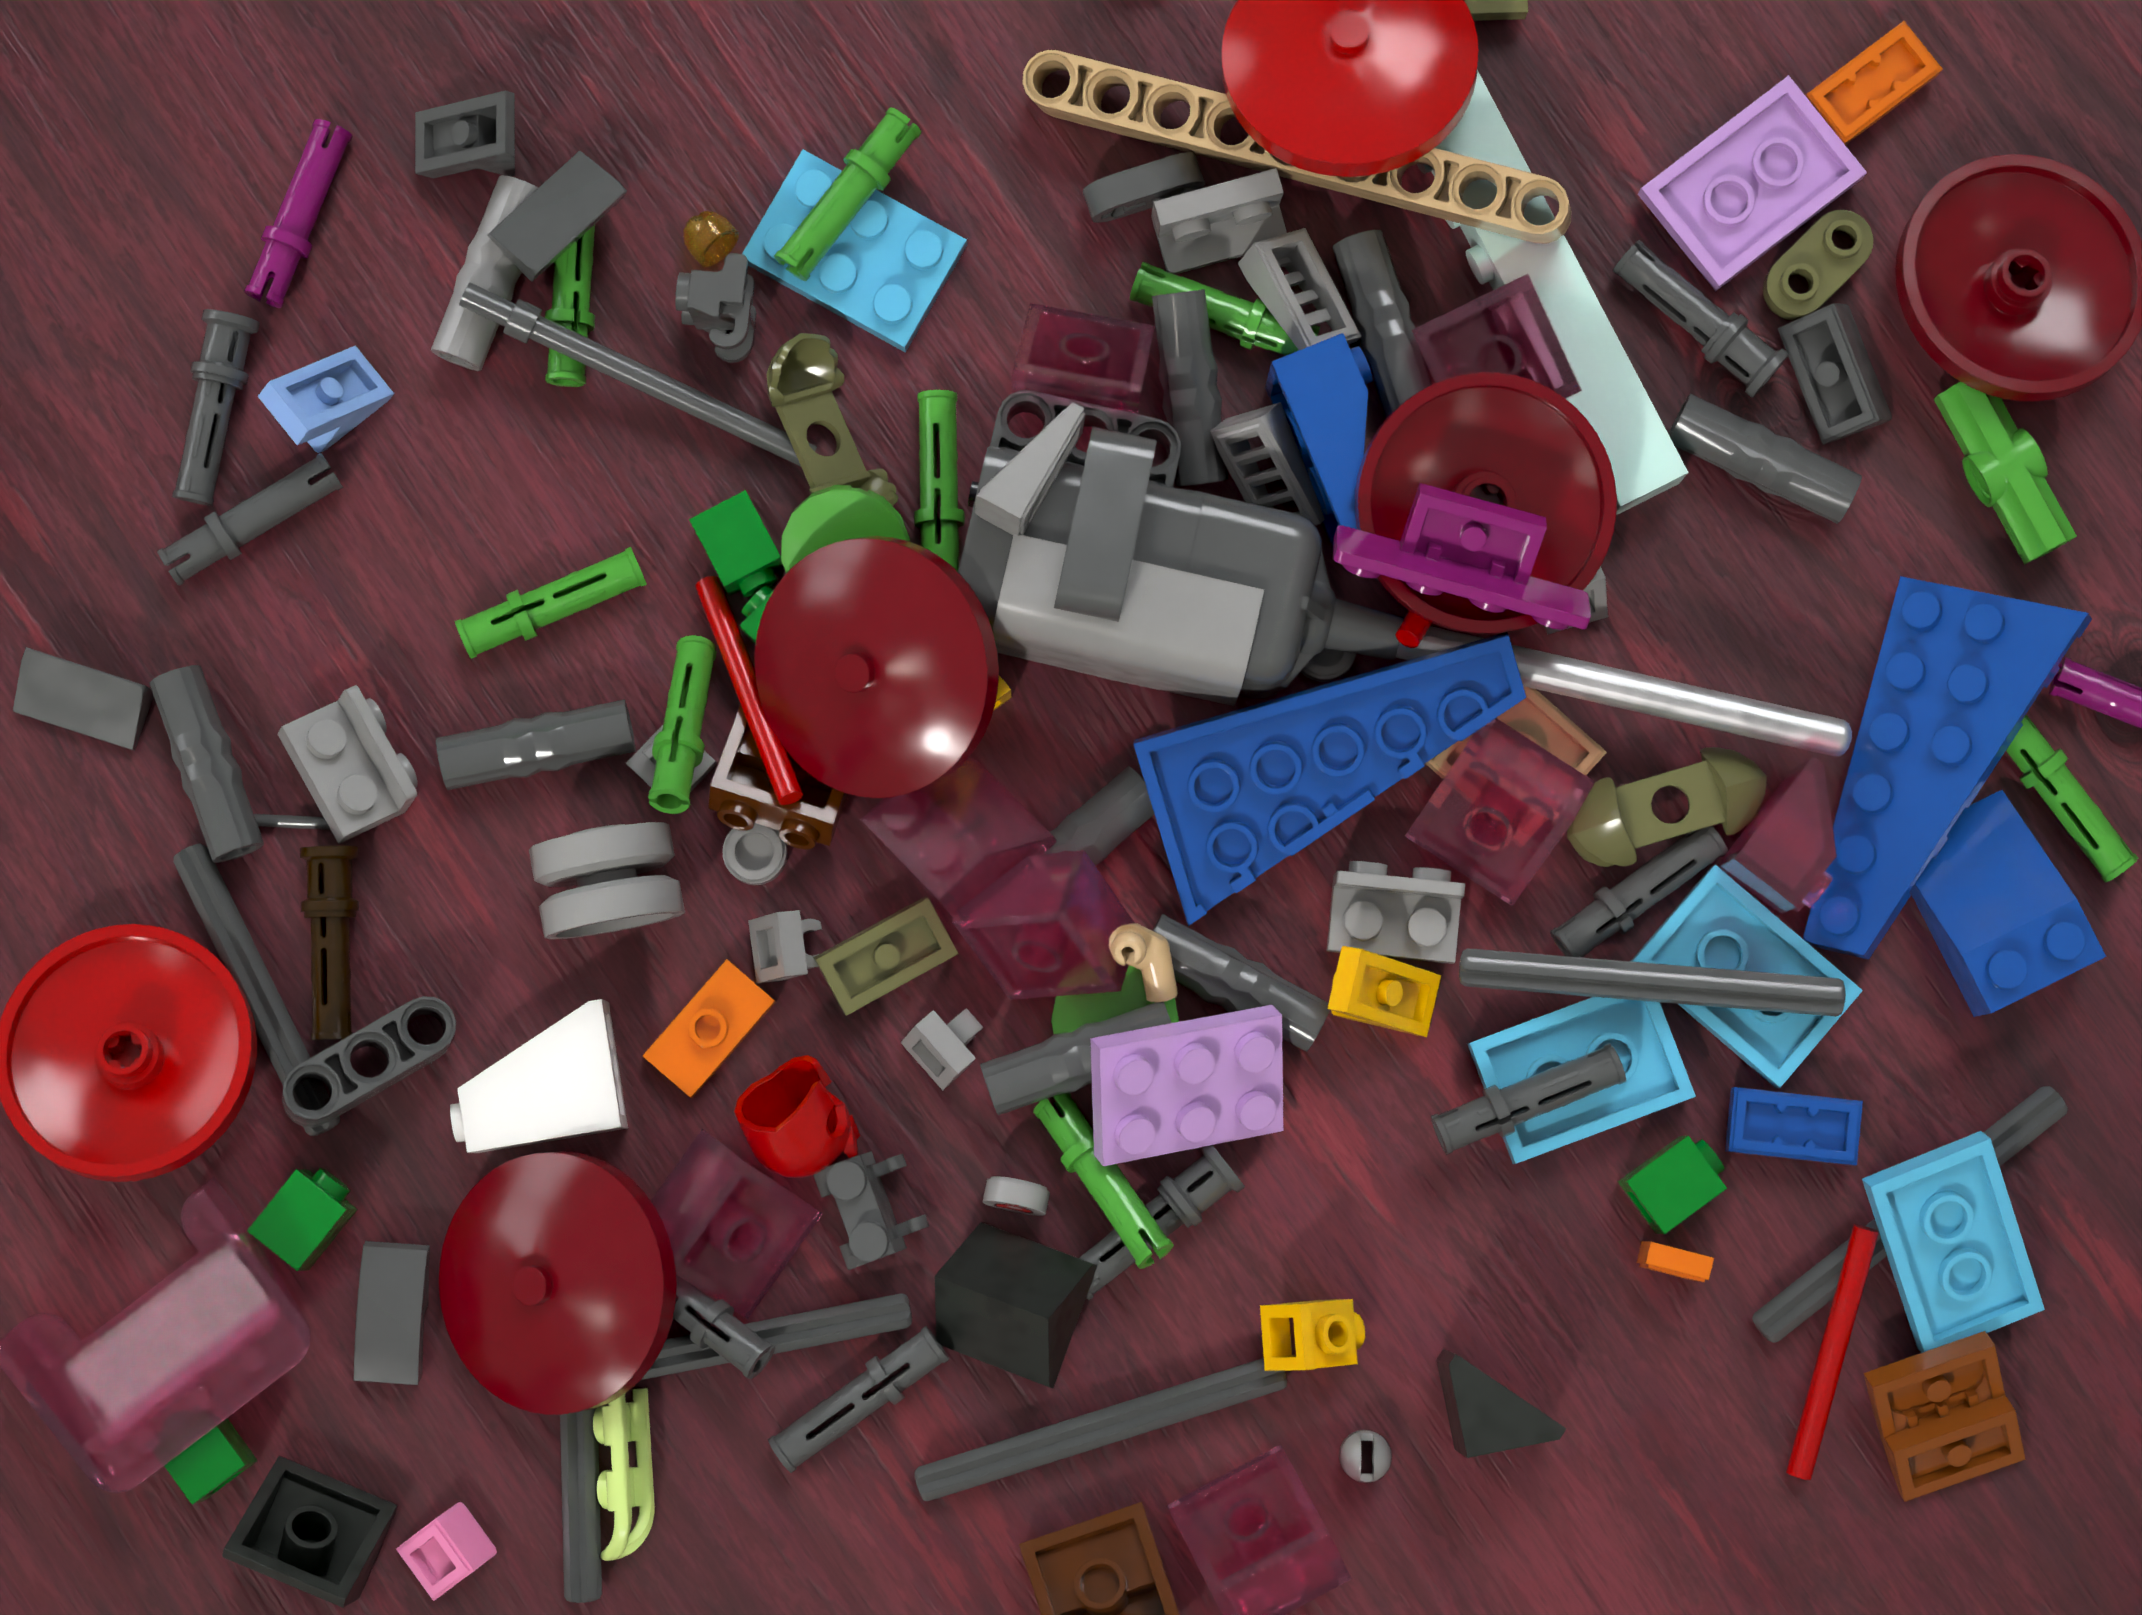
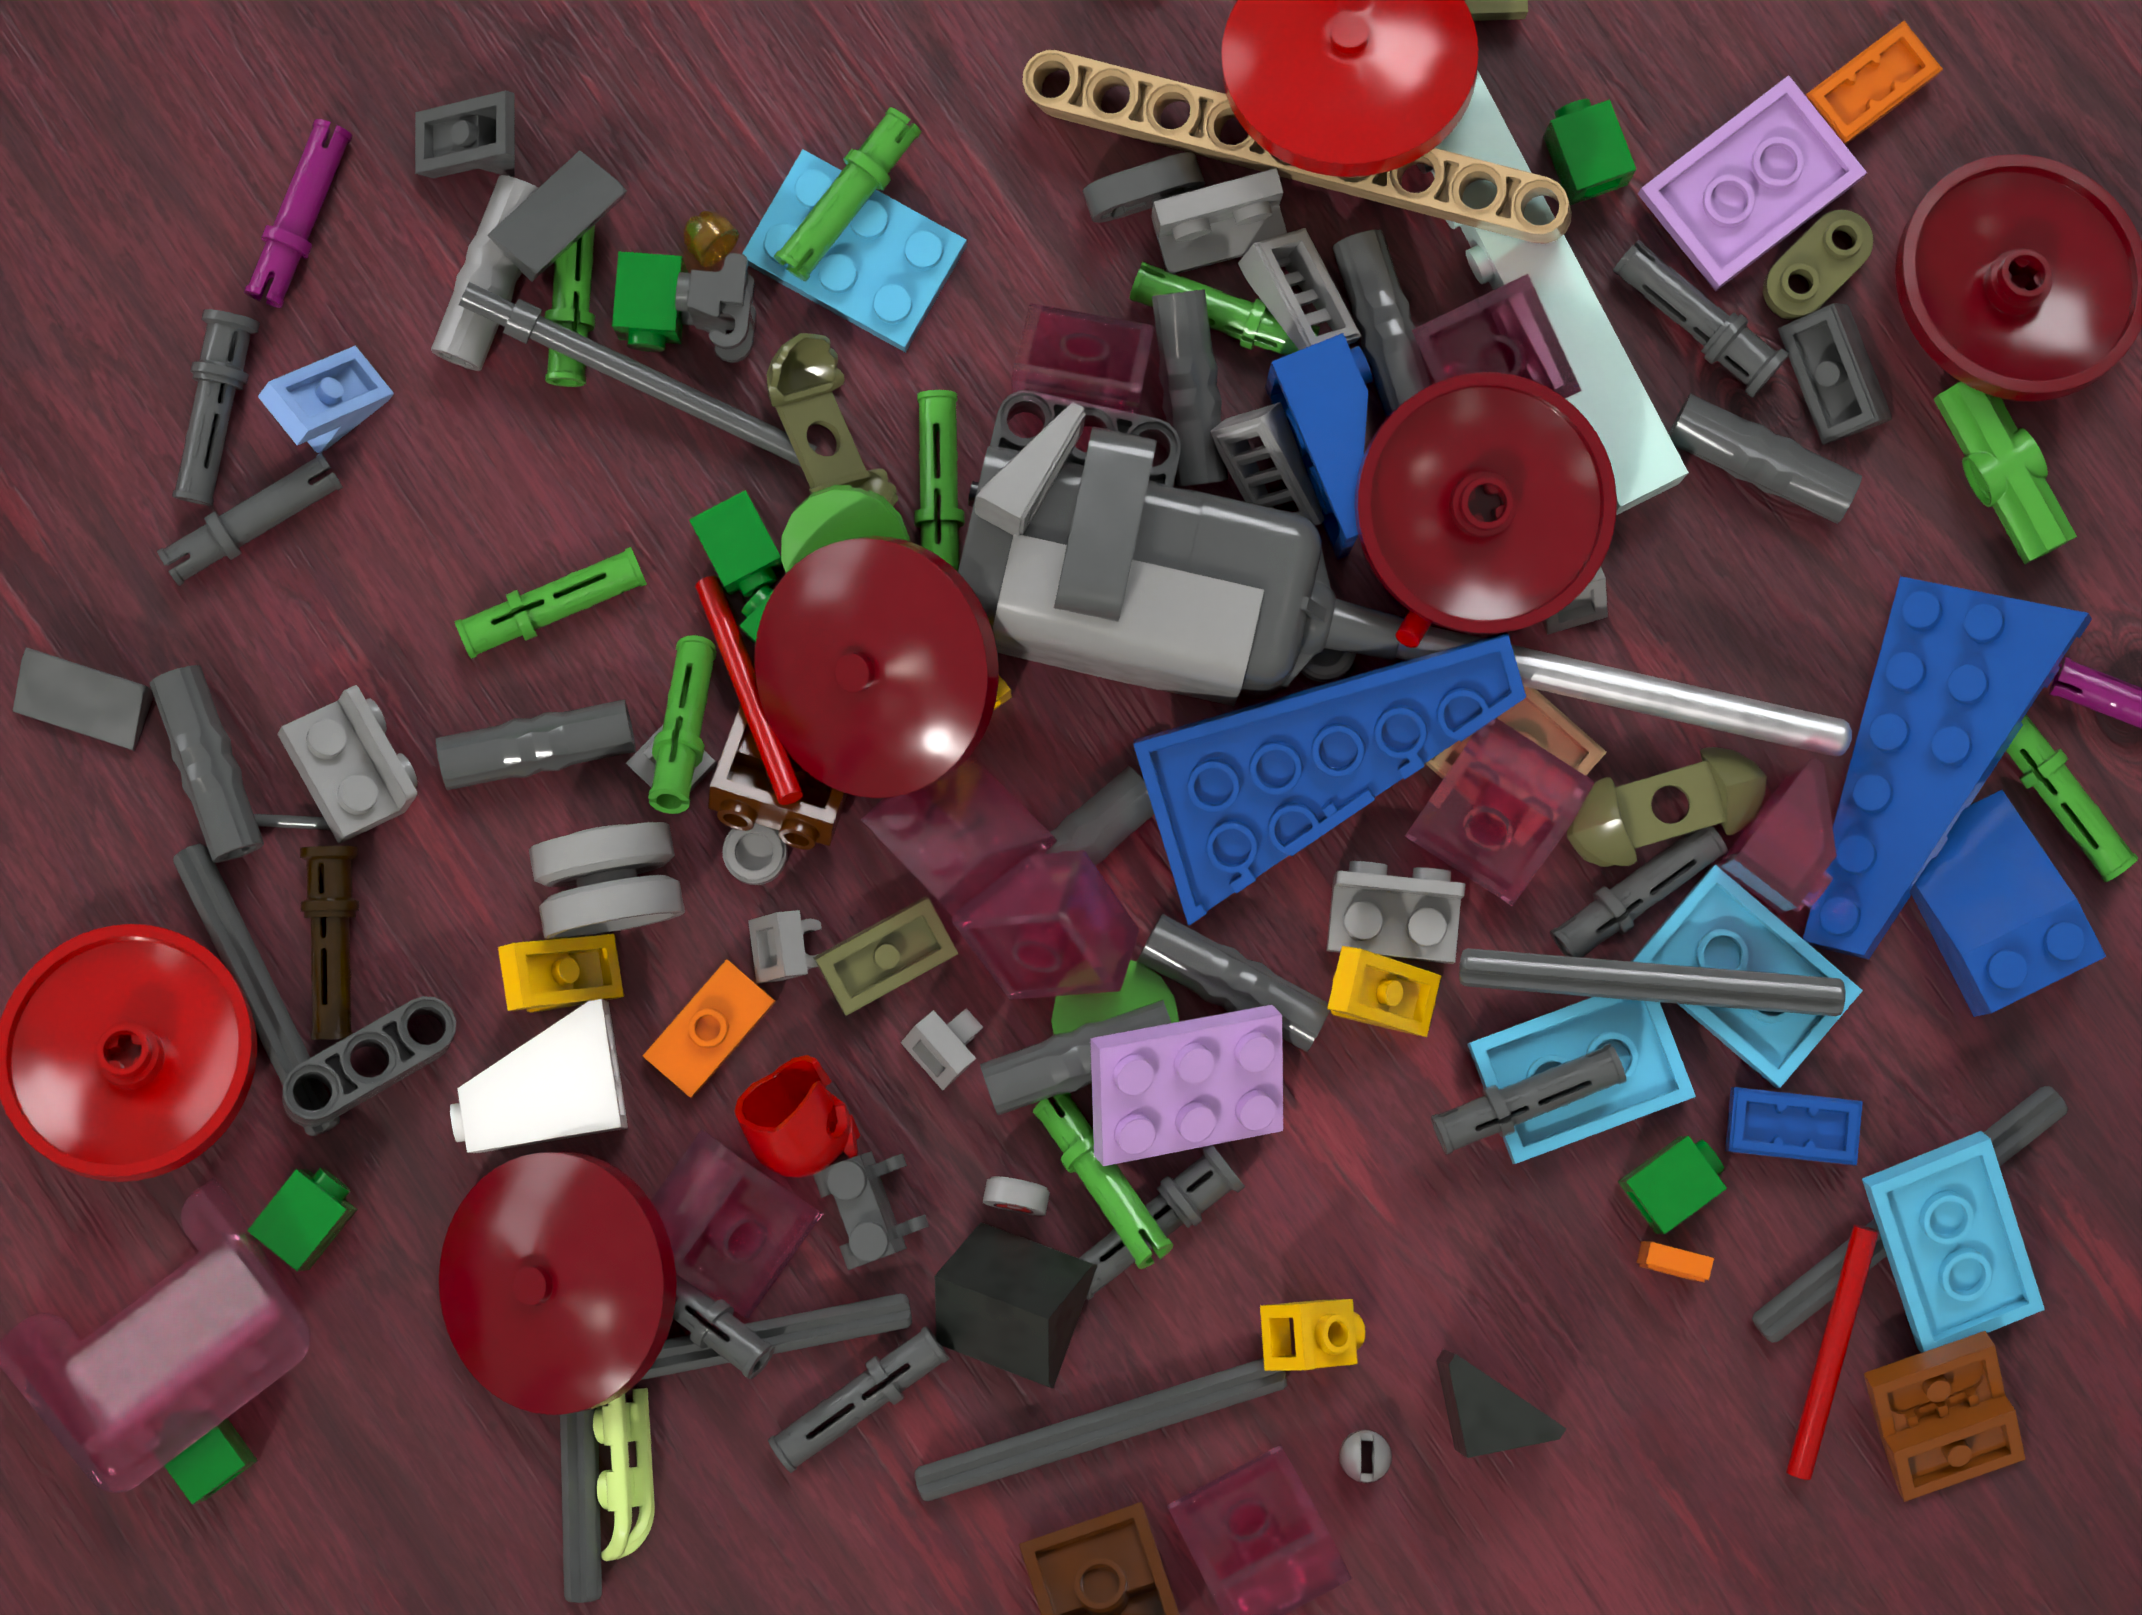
(311, 1532): pearl dark grey slope -> none
(391, 1313): dark grey slope -> none
(447, 1550): bright pink slope -> none
(560, 972): none -> yellow slope
(646, 300): none -> green brick
(1150, 954): tan arm -> none
(1467, 551): magenta bracket -> none
(1588, 150): none -> green brick

